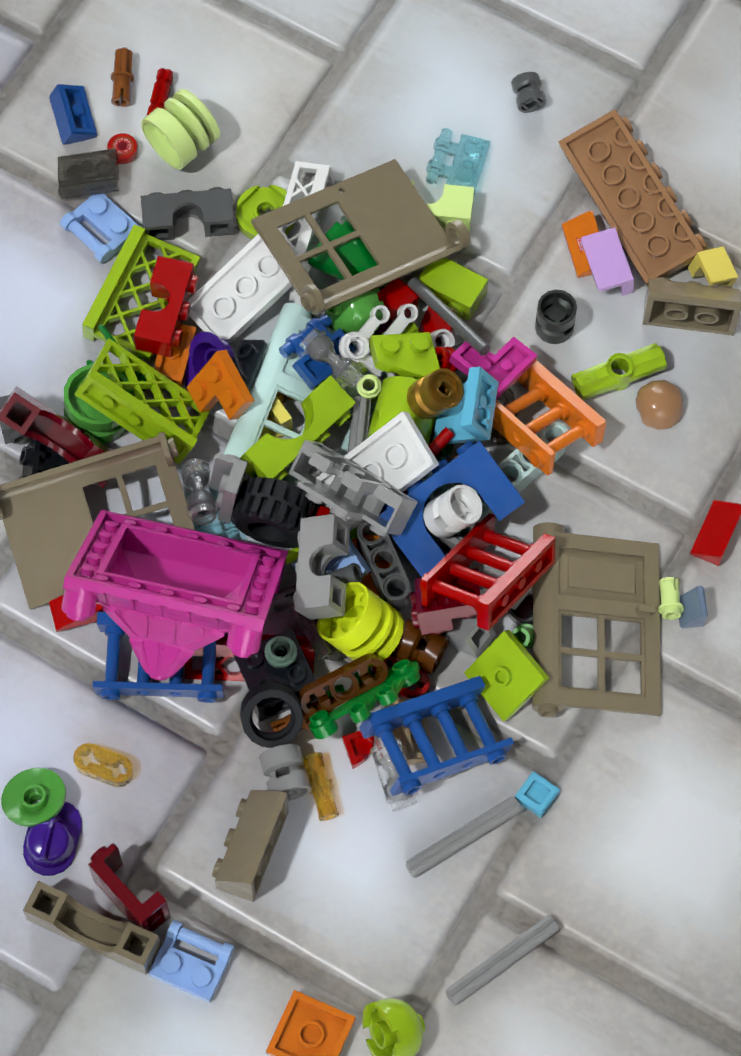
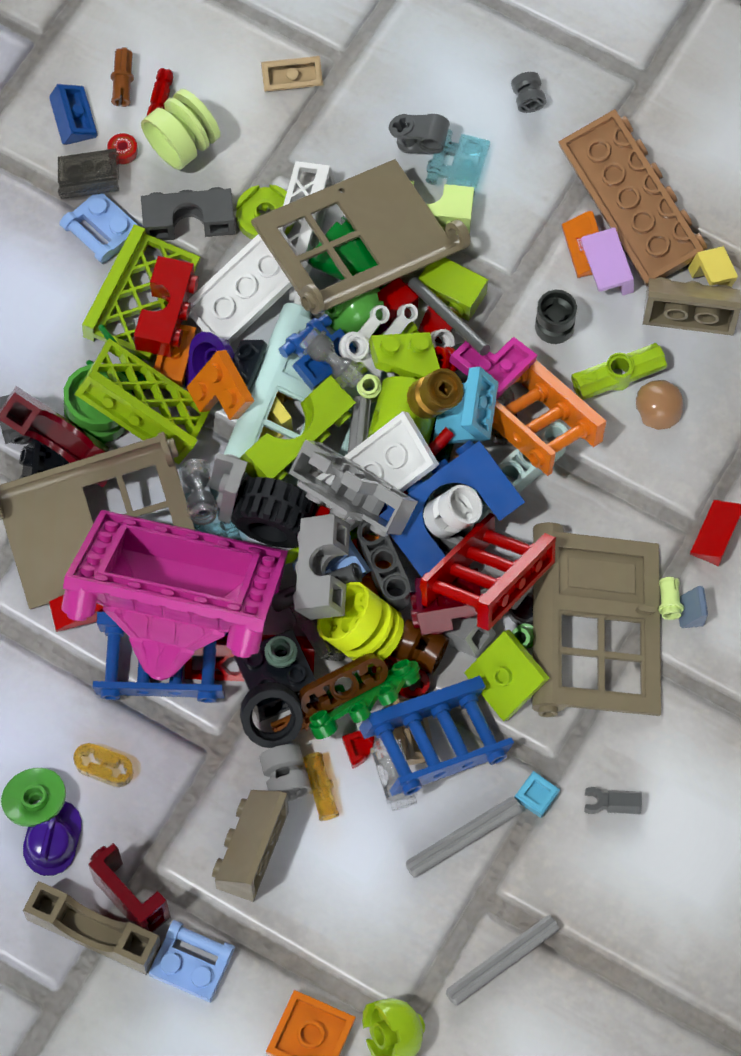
(291, 73): none -> tan slope
(423, 133): none -> dark grey piece
(614, 801): none -> dark grey bar

